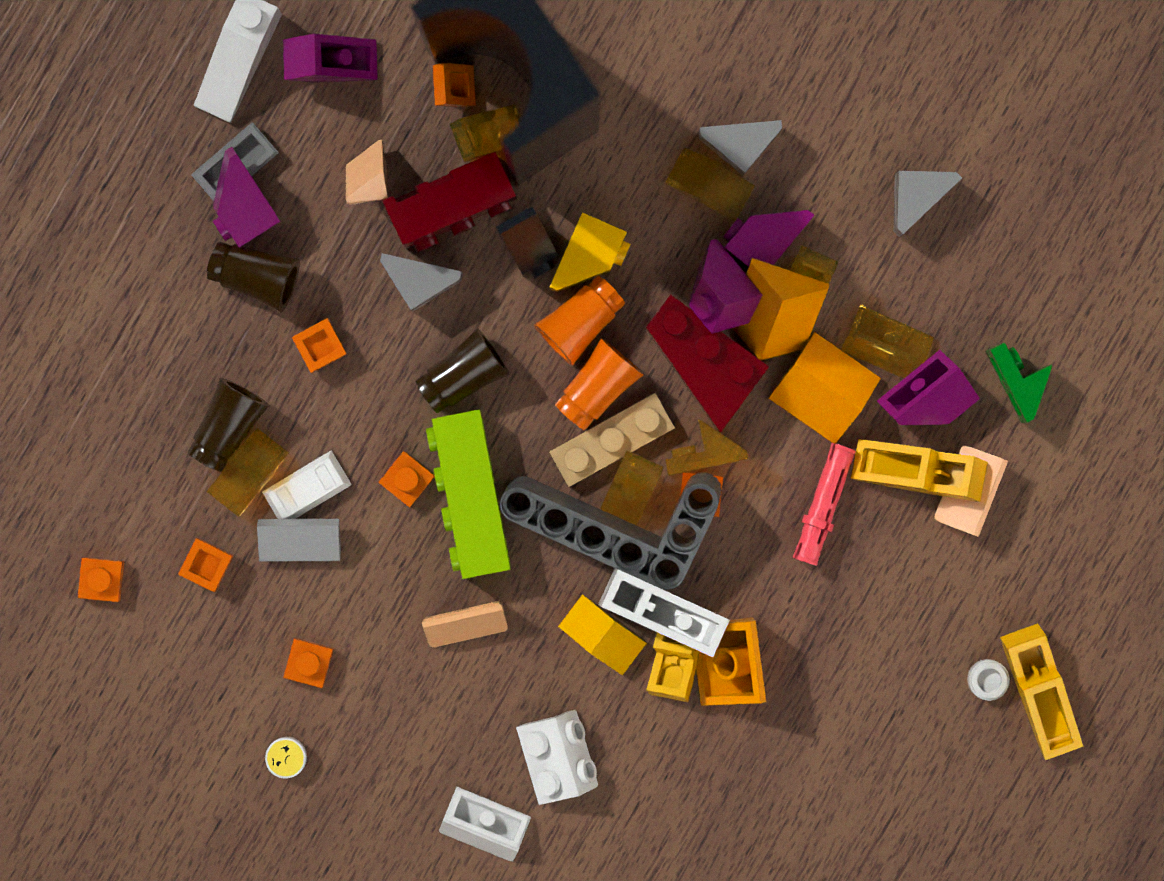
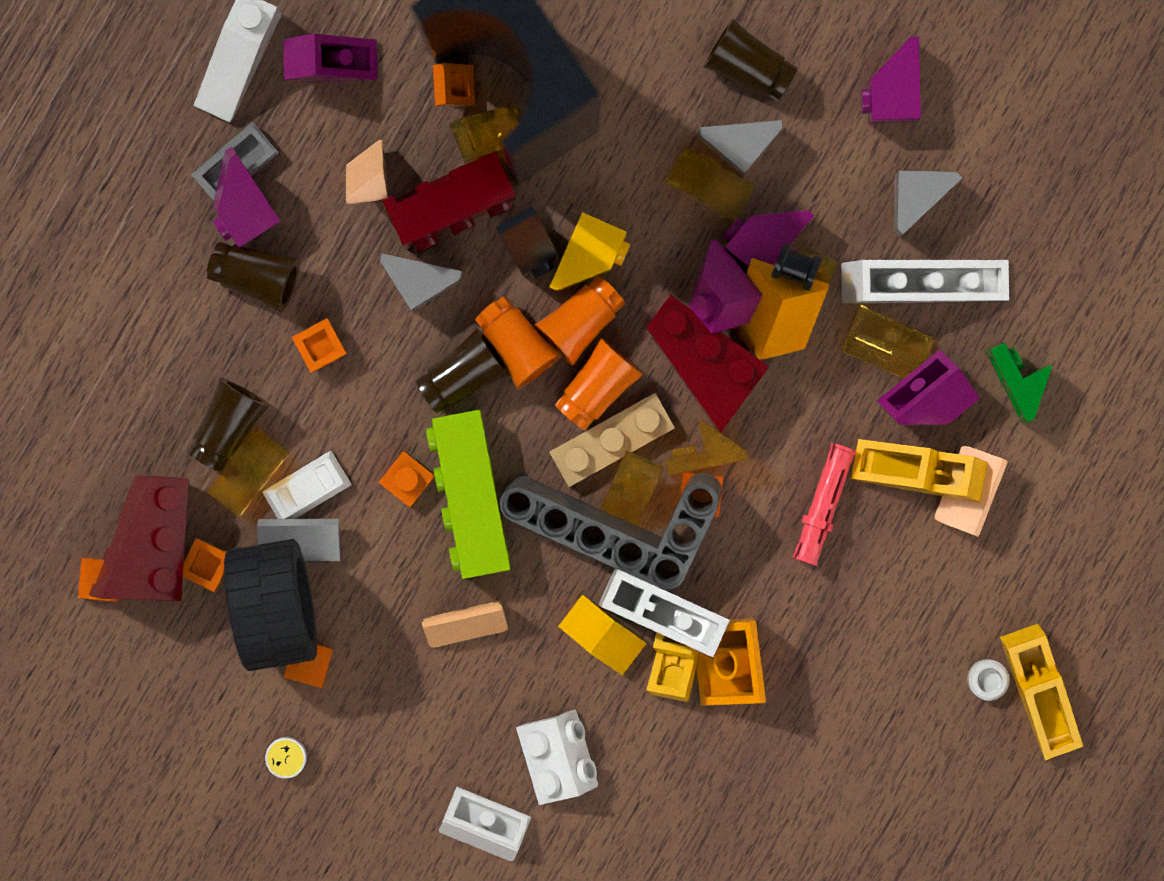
(148, 543): none -> dark red wedge
(270, 605): none -> black tyre
(516, 342): none -> orange plant
(750, 62): none -> dark brown plant
(796, 267): none -> black bush
(825, 388): light orange slope -> none
(895, 89): none -> magenta slope
(924, 281): none -> white slope

